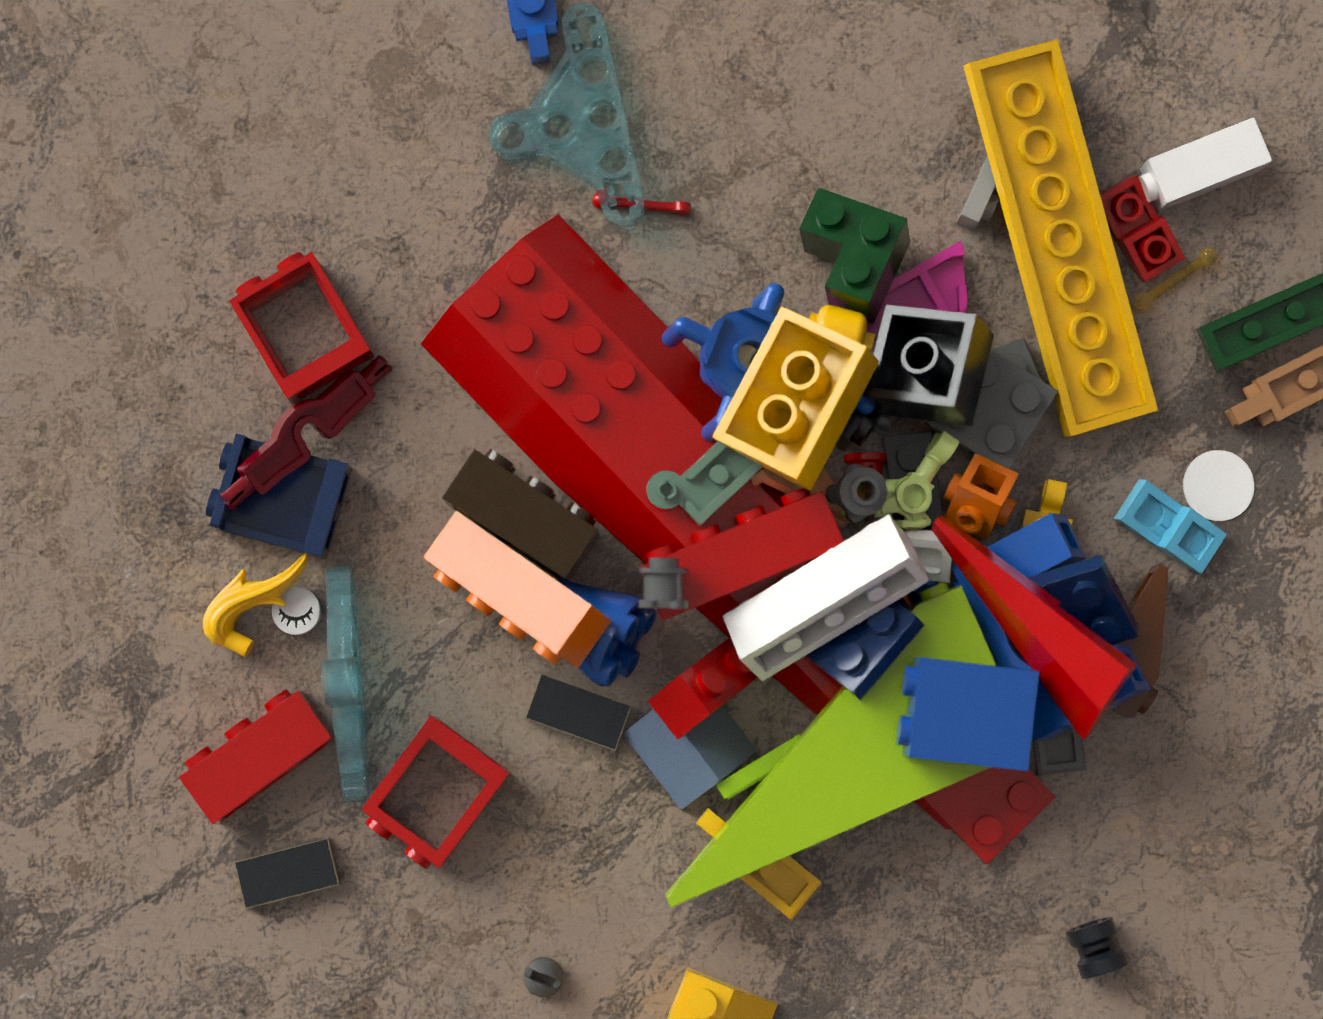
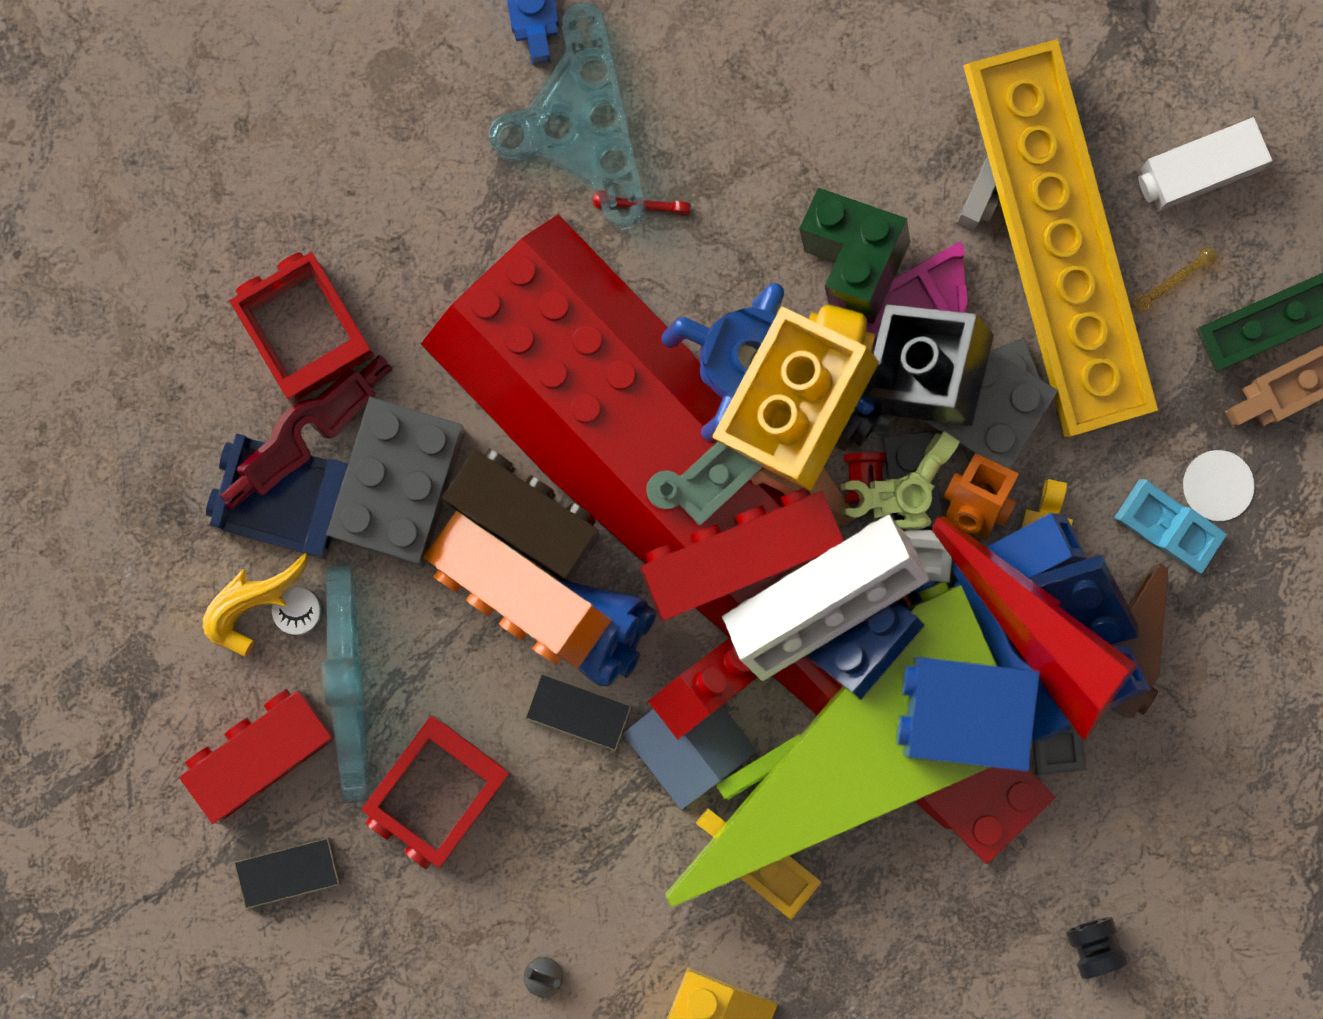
(396, 481): none -> dark grey brick
(663, 584): dark grey brick -> none
(845, 492): dark grey brick -> none
(1138, 229): red slope -> none

